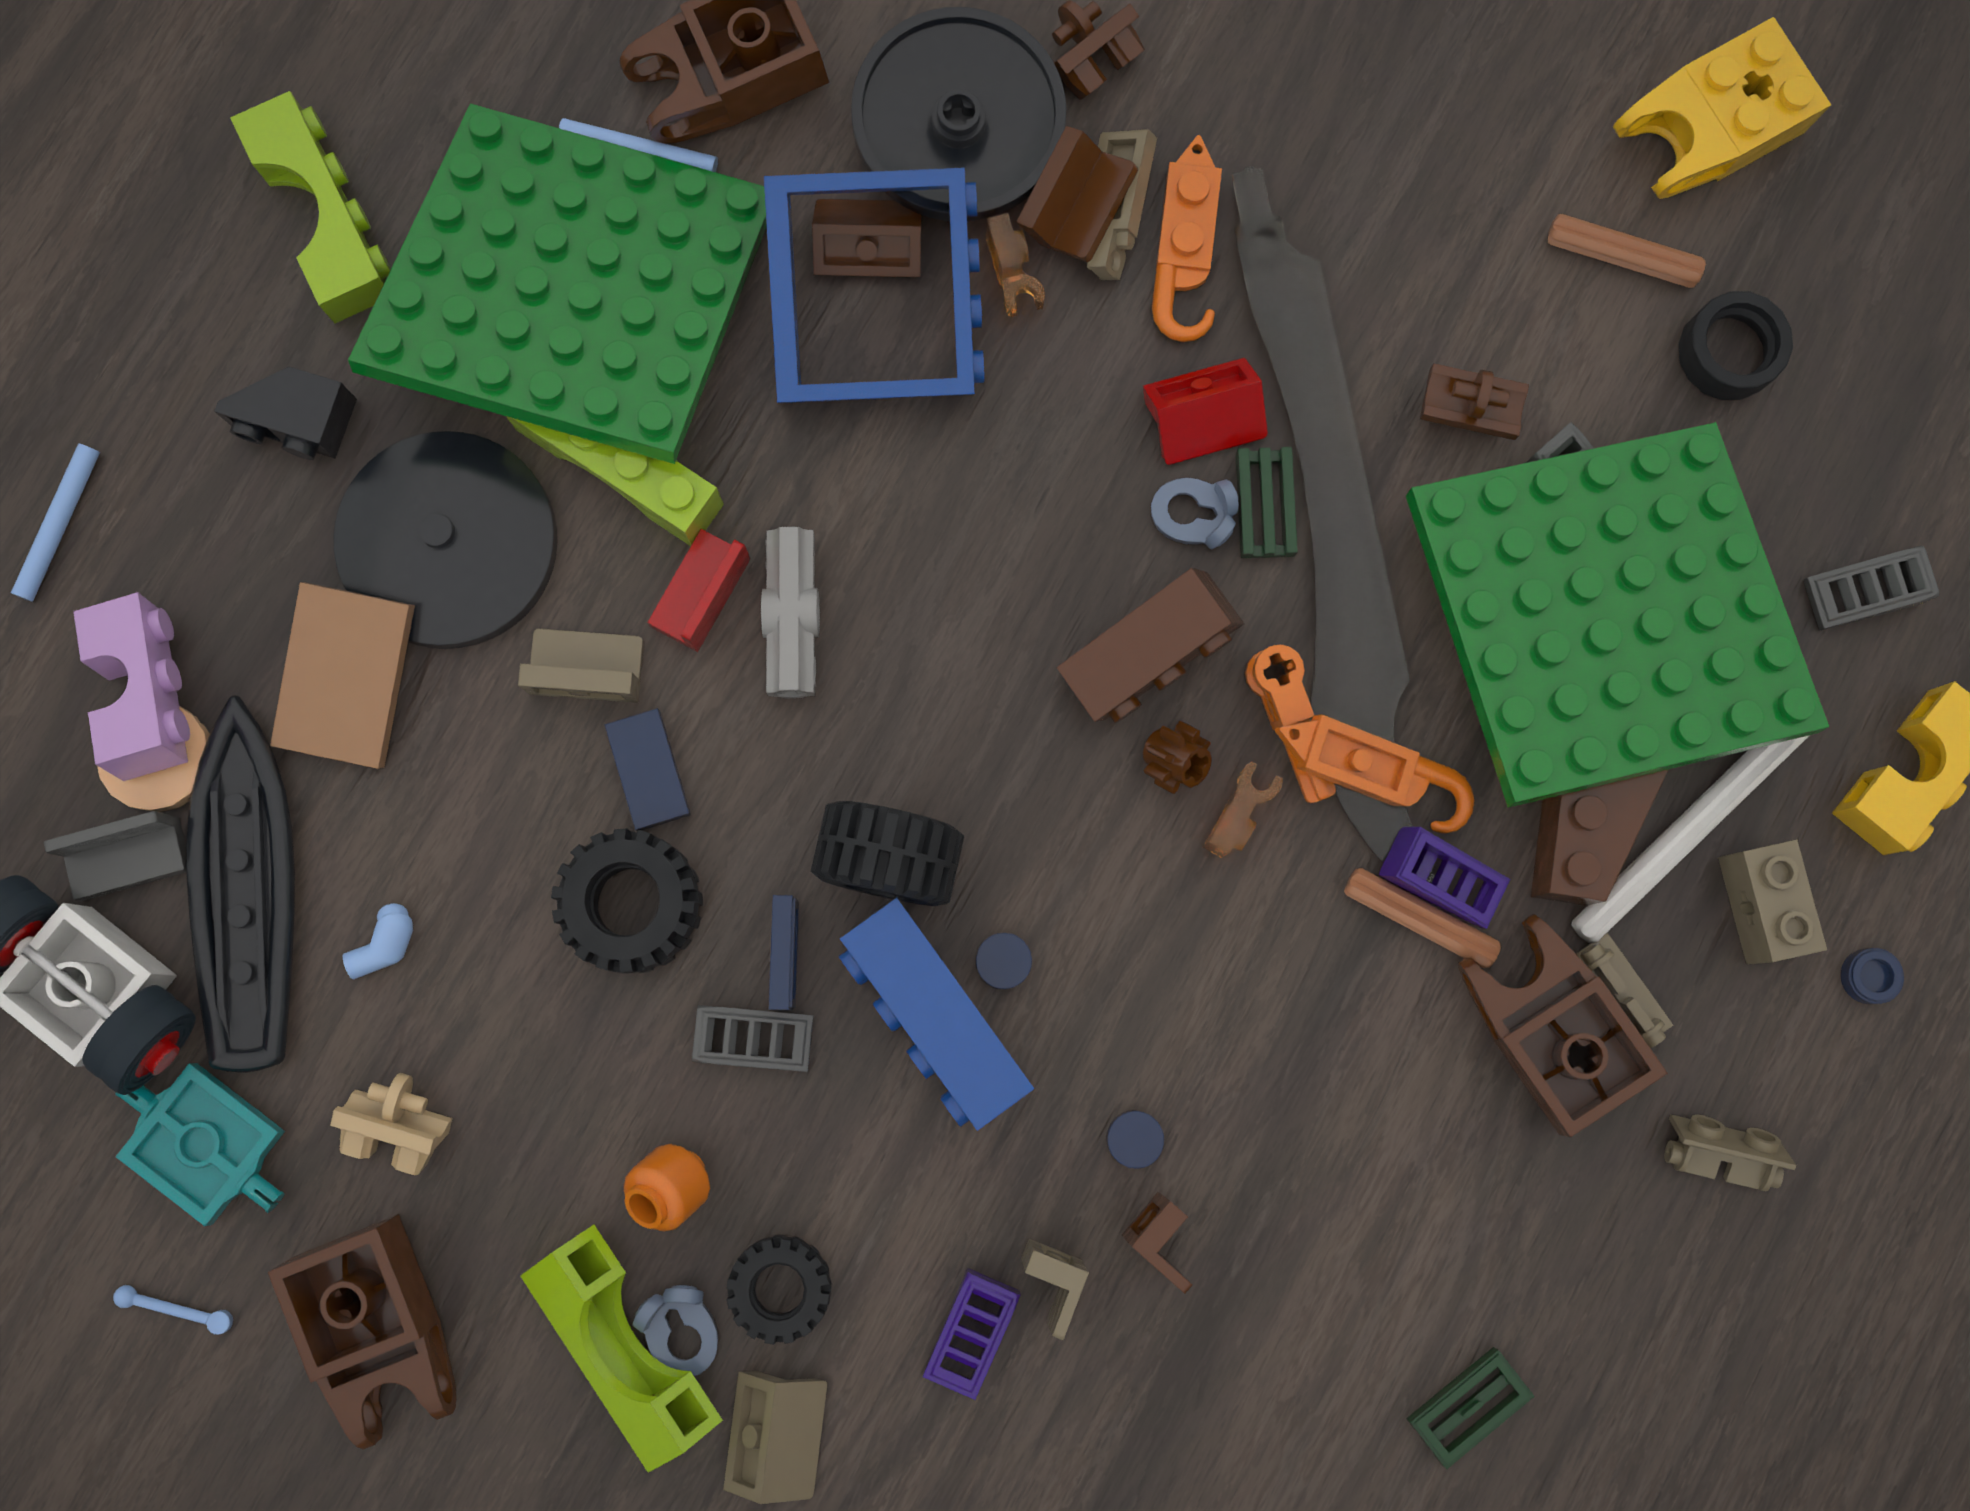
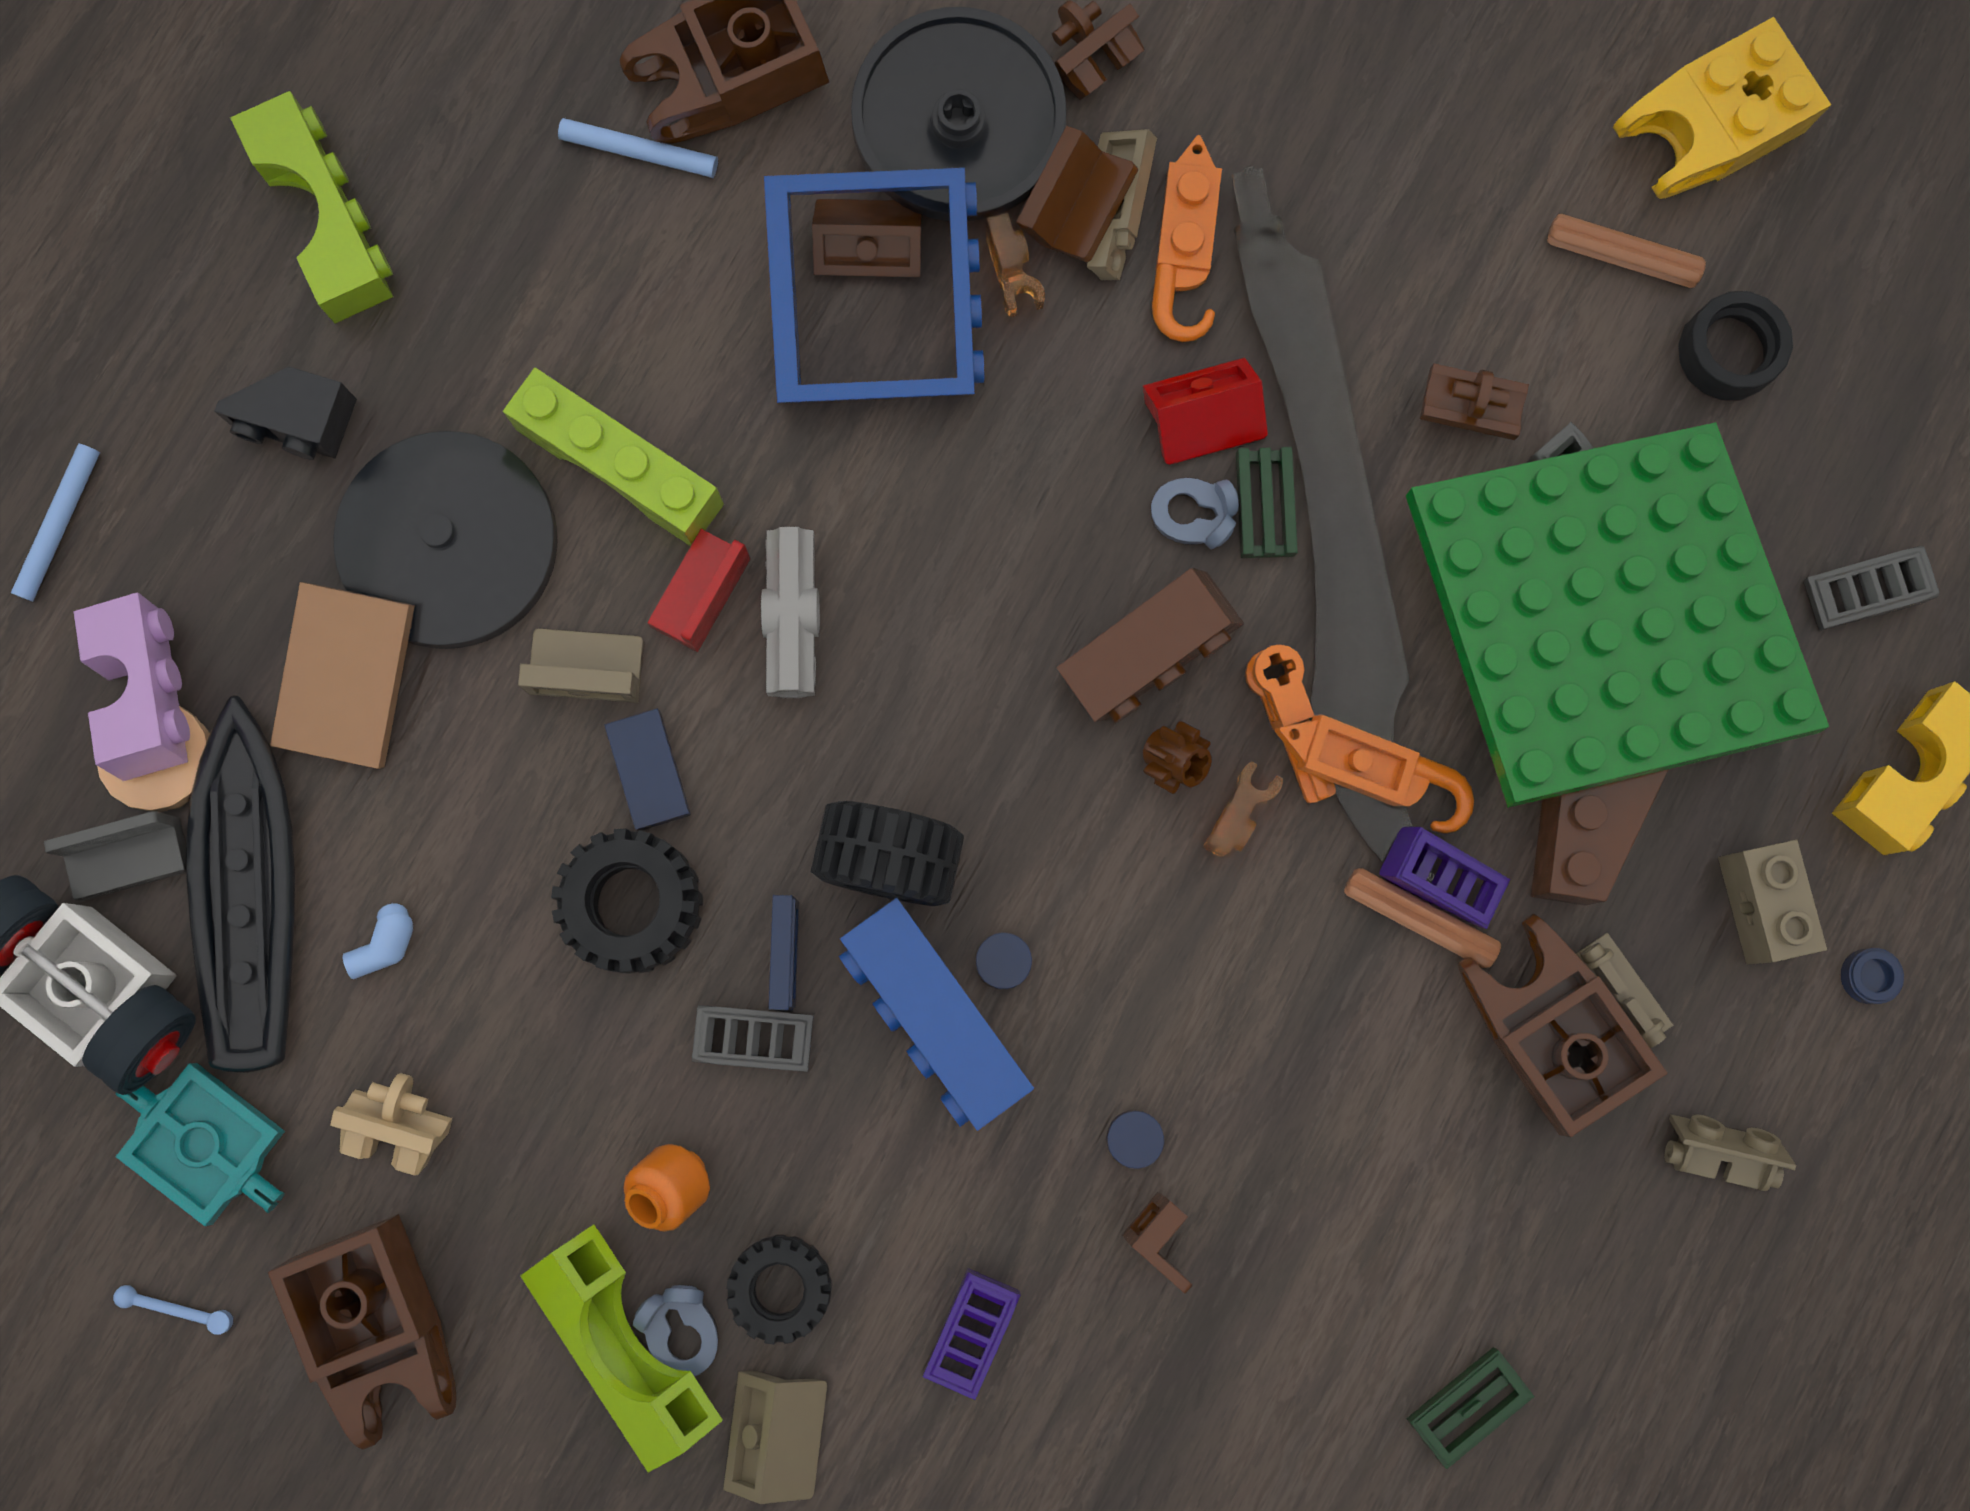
(566, 283): green plate -> none
(1060, 1270): dark tan panel -> none
(1682, 837): white axle -> none

